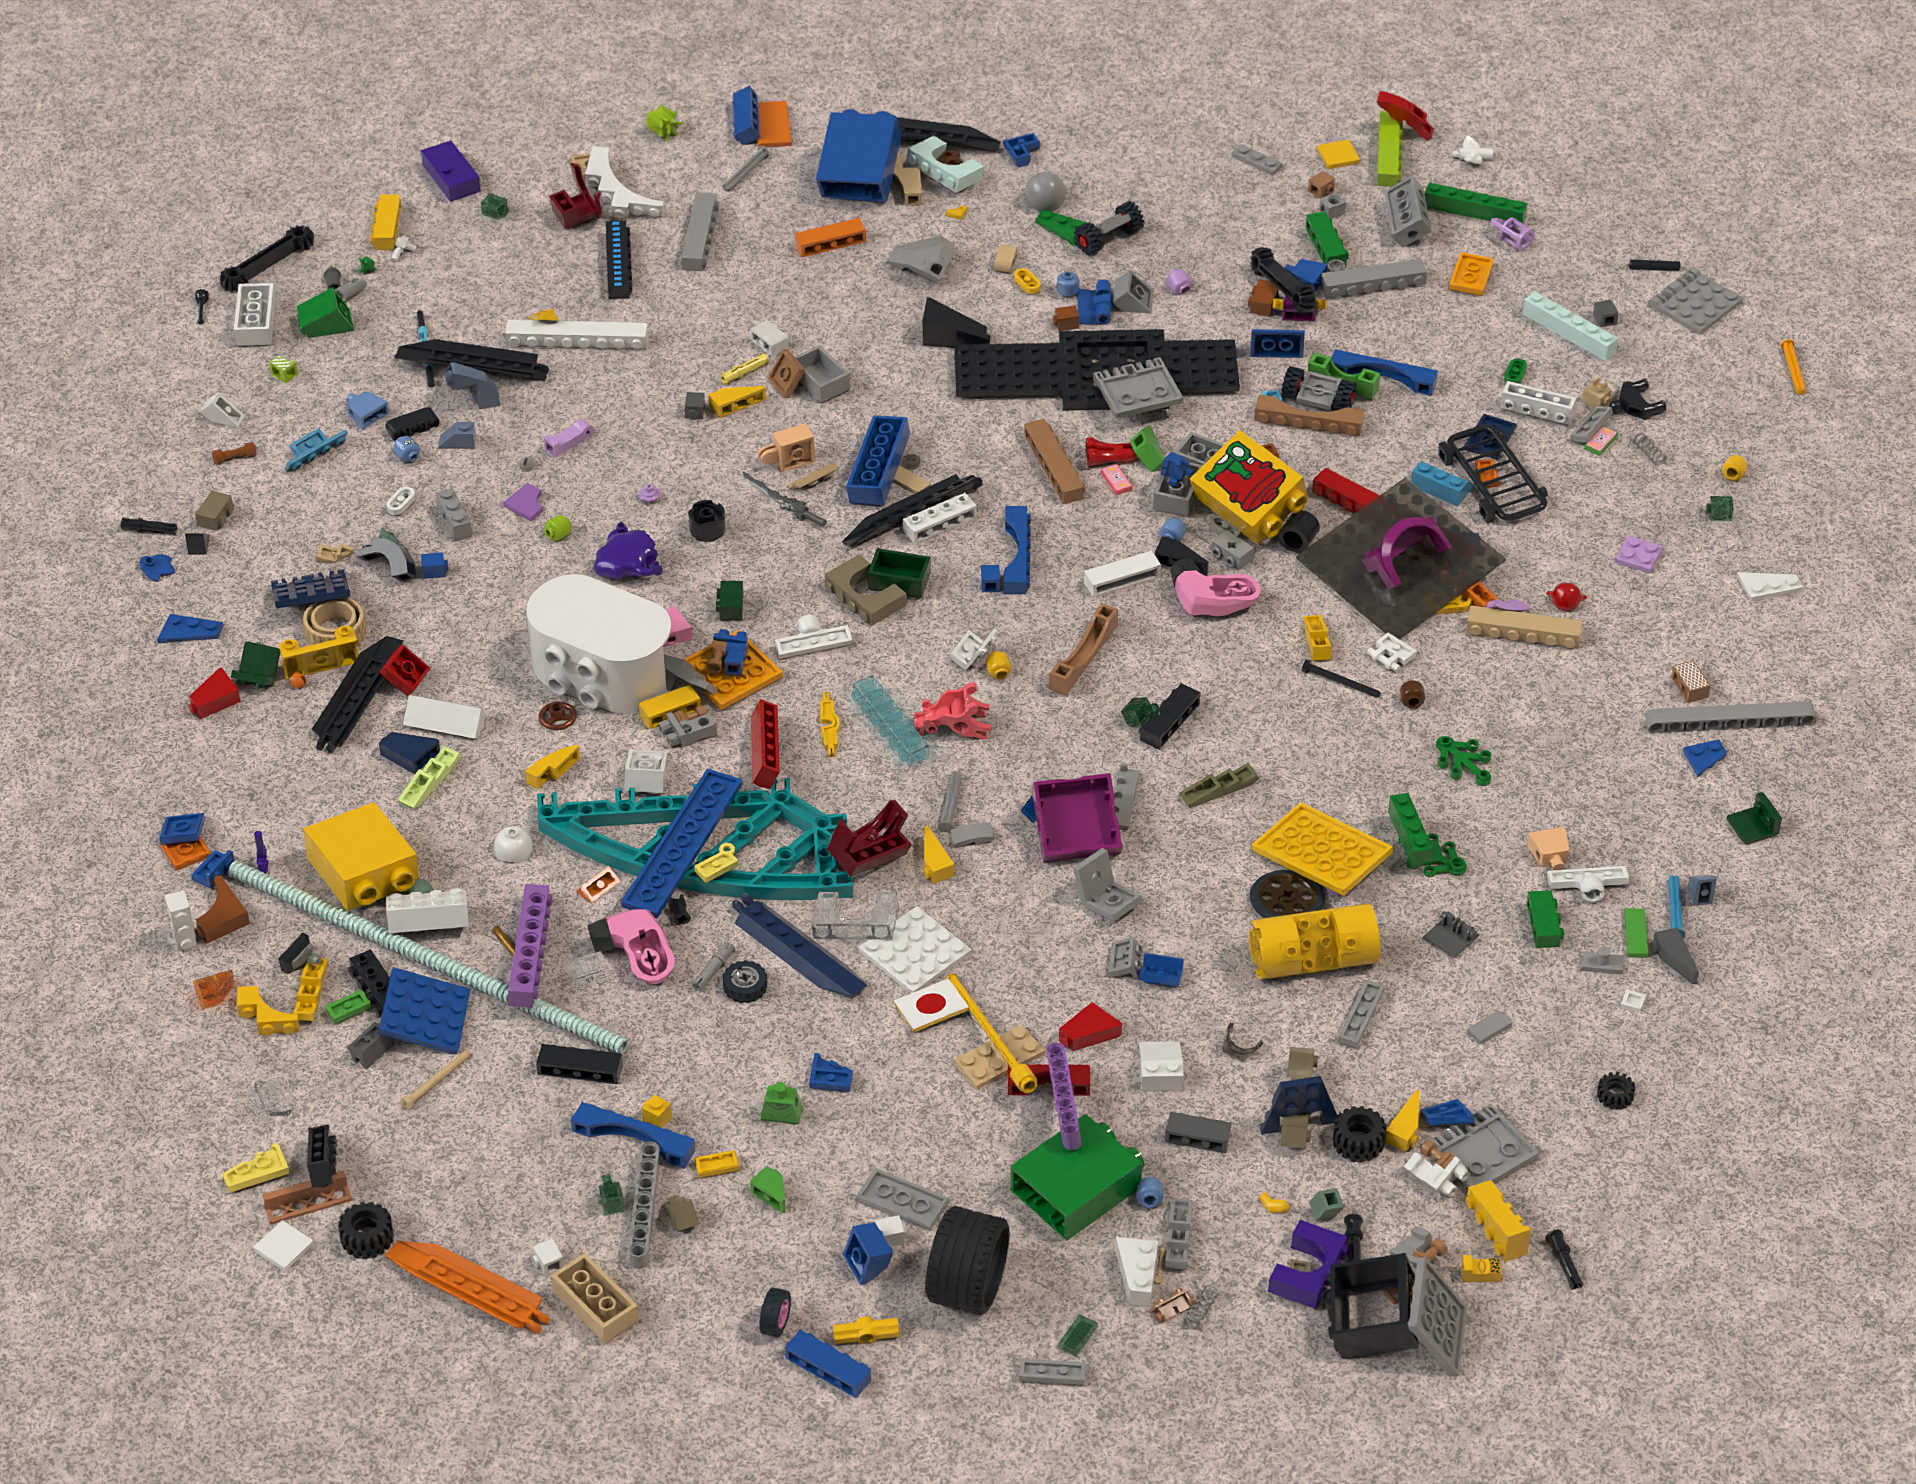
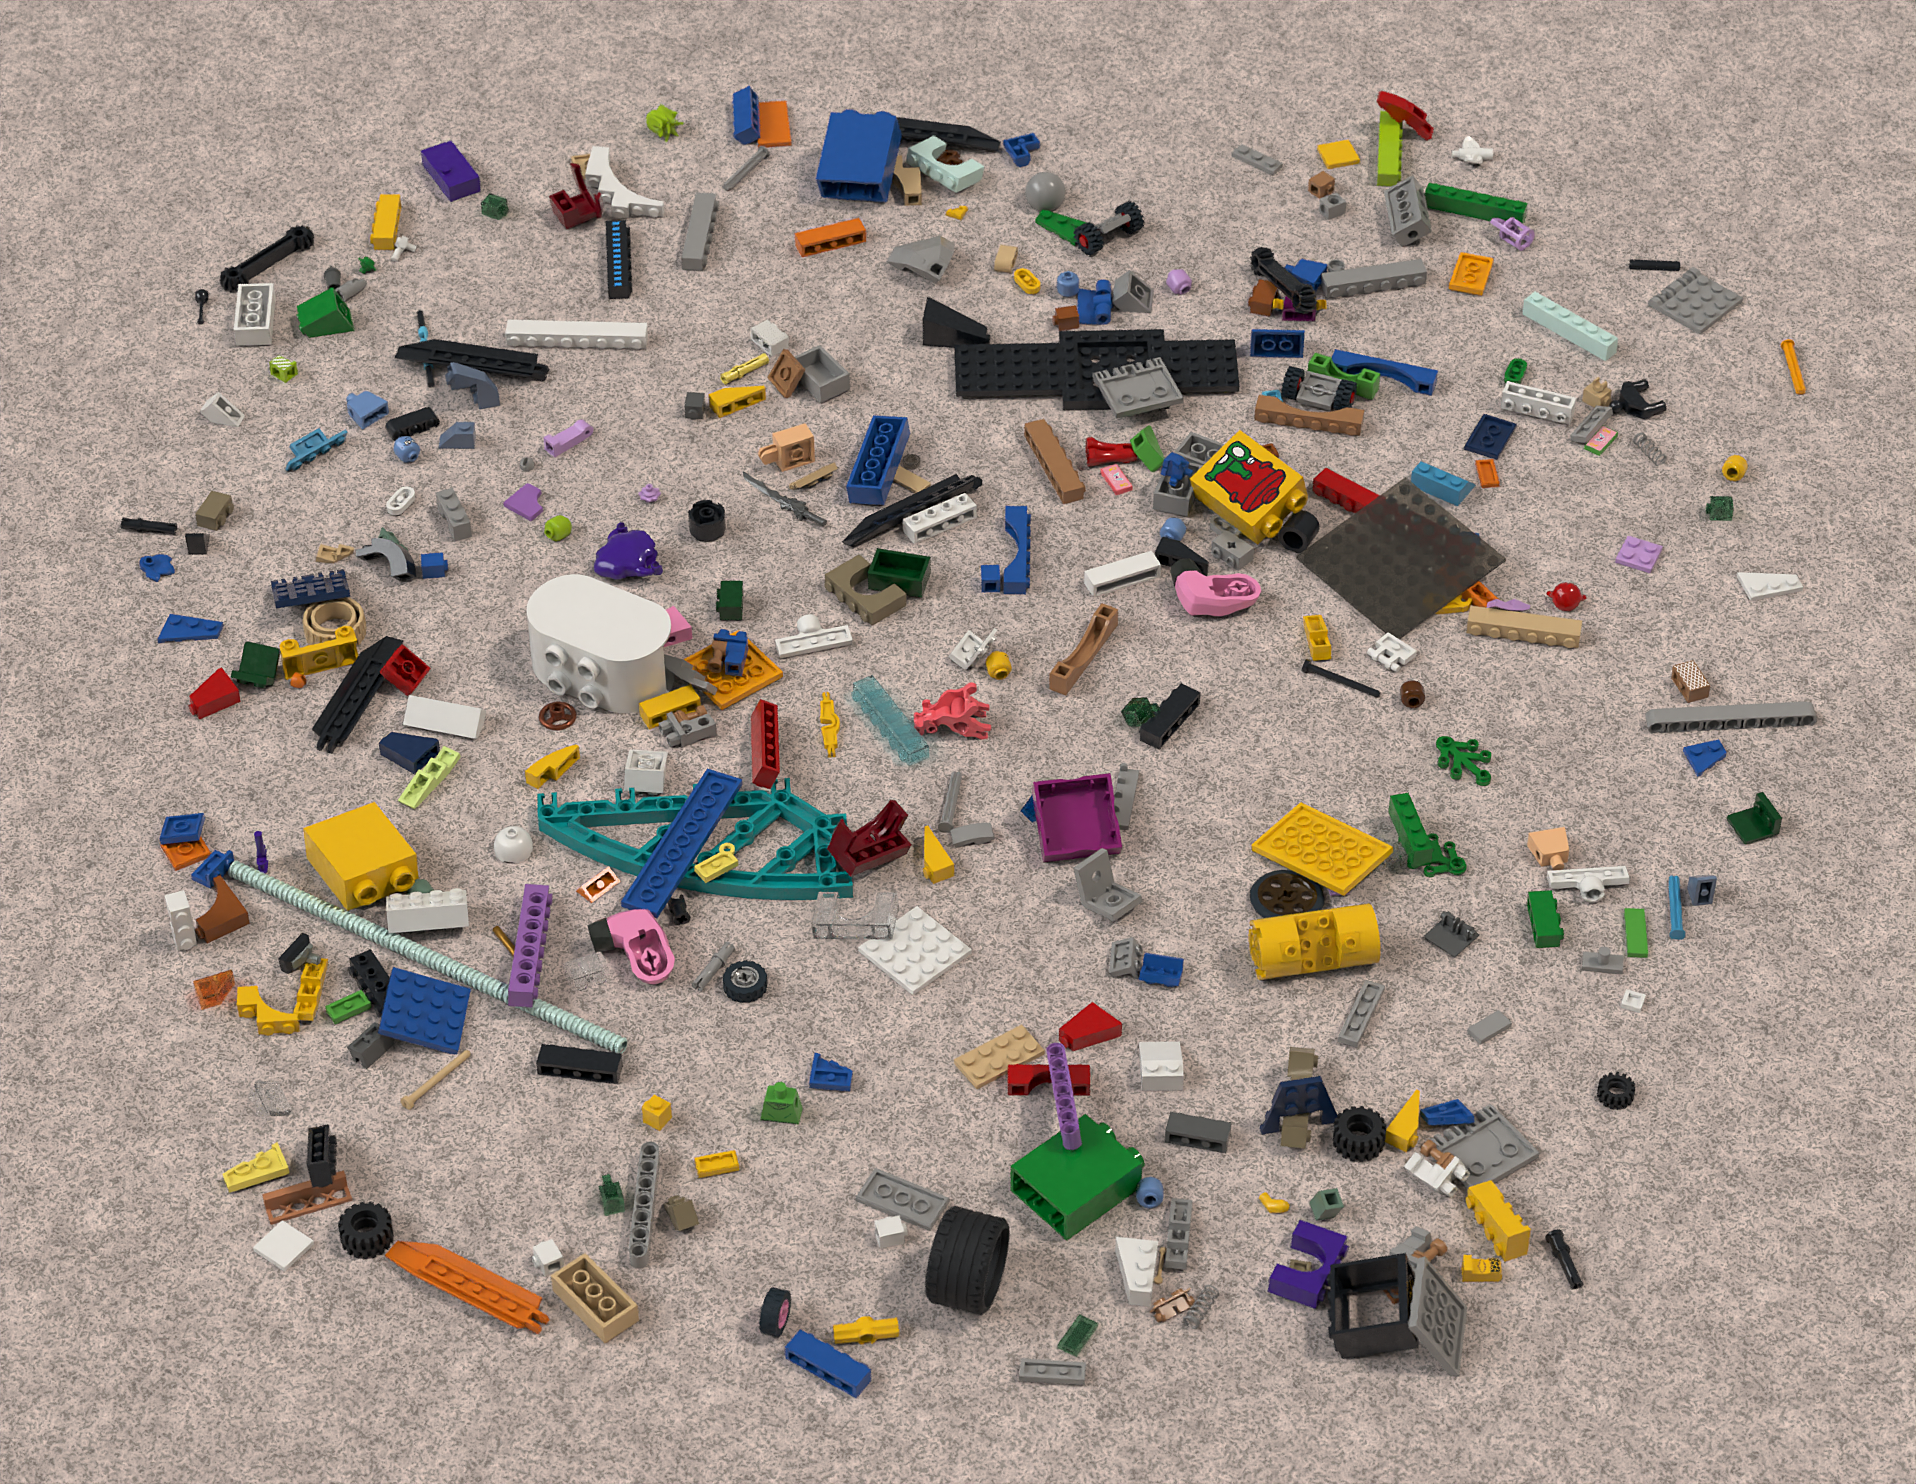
(220, 456): dark orange piece -> none
(544, 314): yellow slope -> none
(596, 1121): blue arch -> none
(769, 1188): bright green slope -> none
(796, 948): dark blue hinge -> none
(867, 1252): blue slope -> none
(950, 999): flag -> none
(1218, 786): olive slope -> none
(1235, 1051): clear smoke helmet -> none
(1325, 238): green brick -> none
(1355, 1235): black pin -> none
(1398, 539): magenta piece -> none
(1488, 507): black bar -> none
(1605, 313): dark grey brick -> none
(1675, 953): dark grey slope -> none

